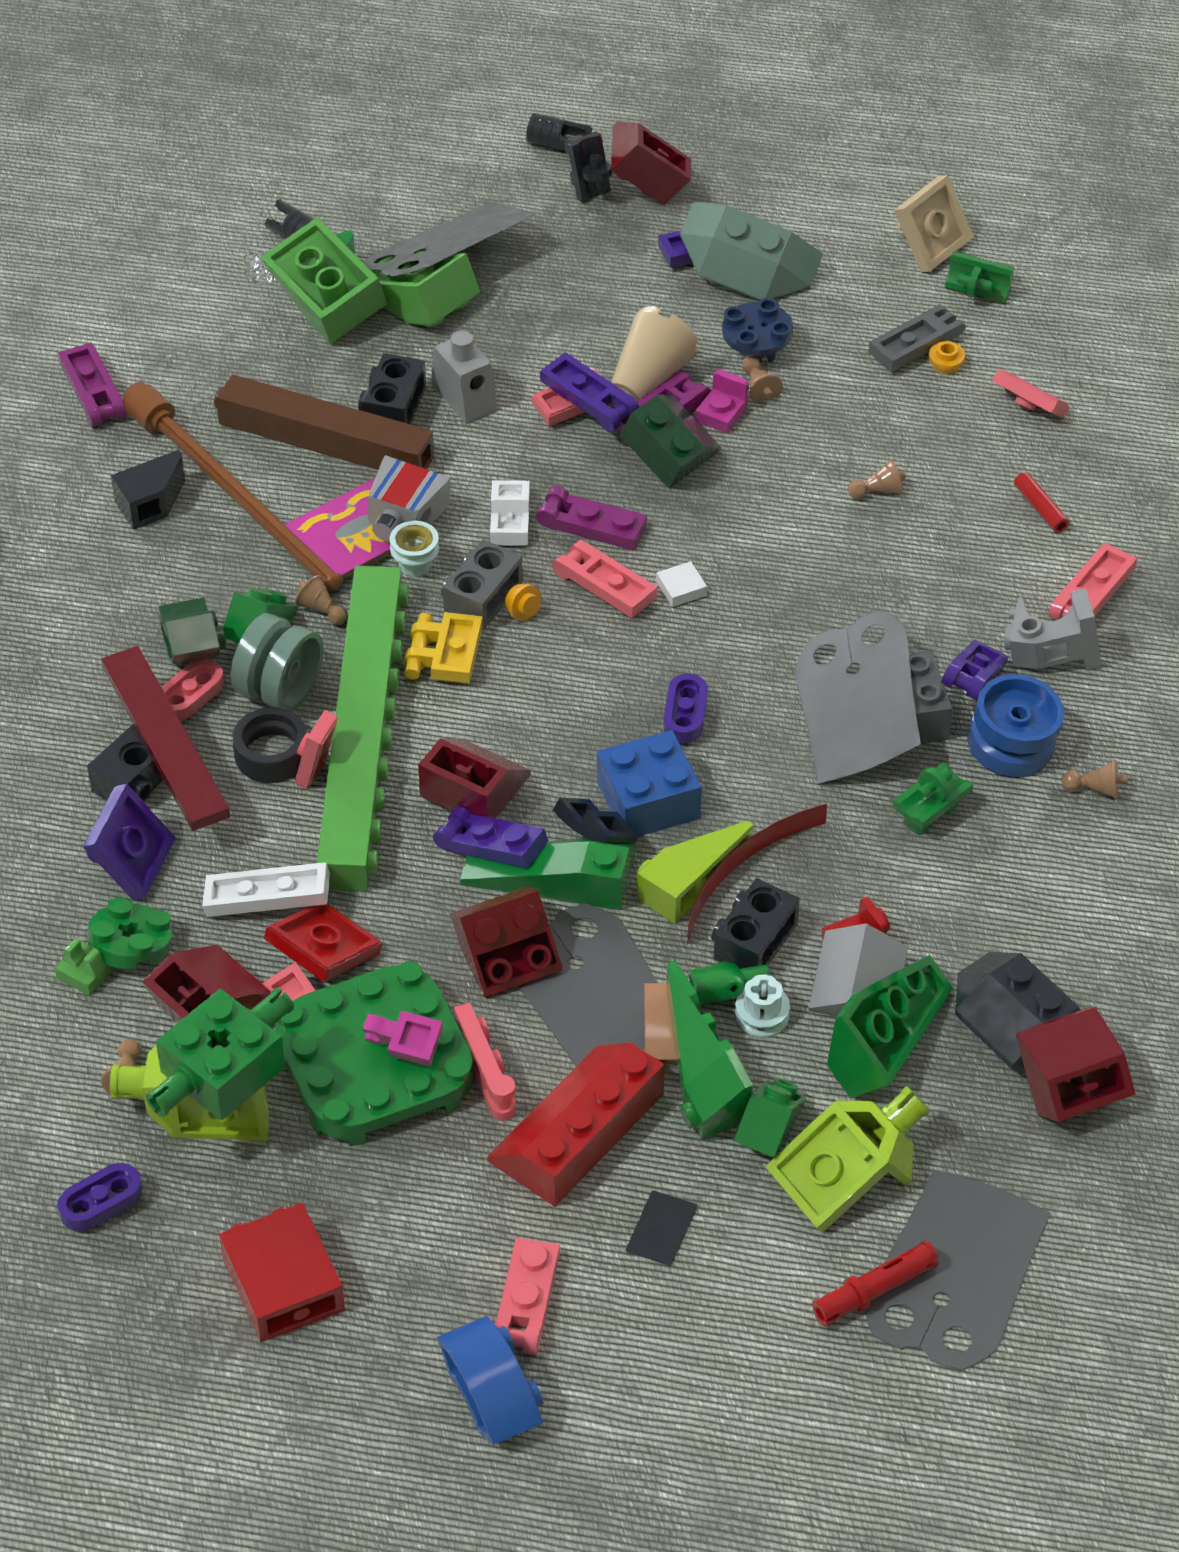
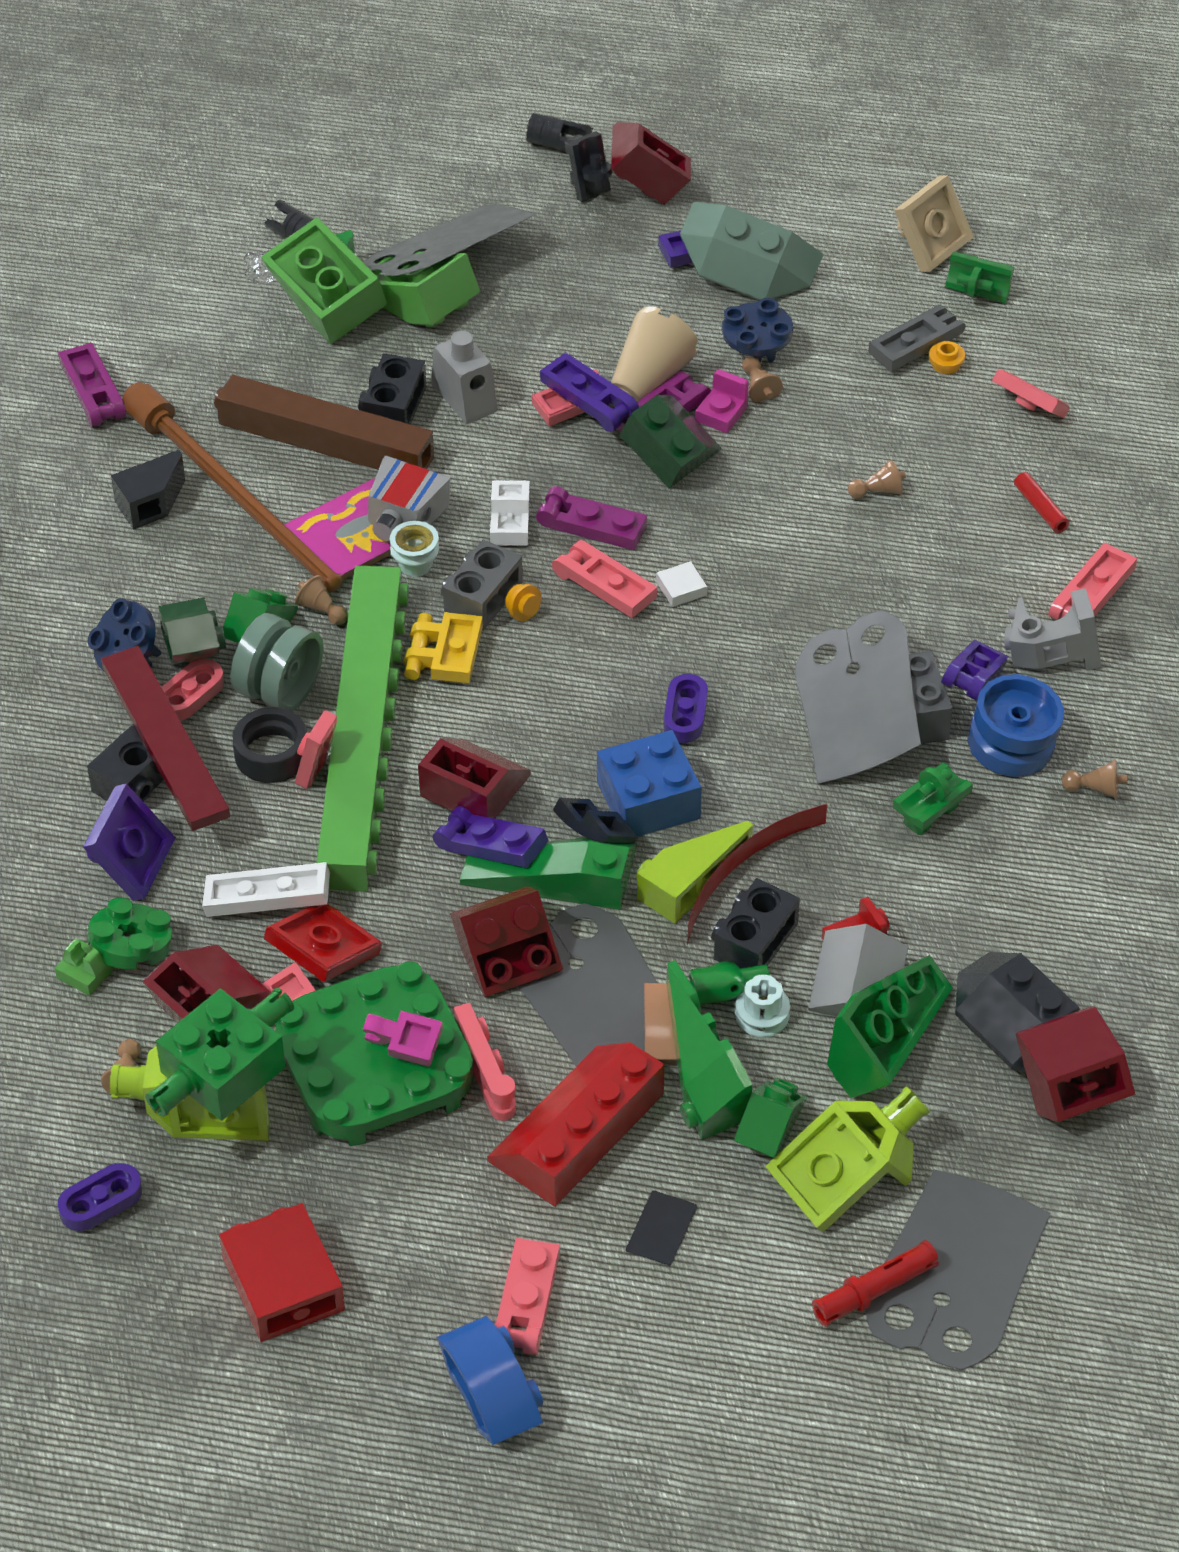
(124, 627): none -> dark blue plate

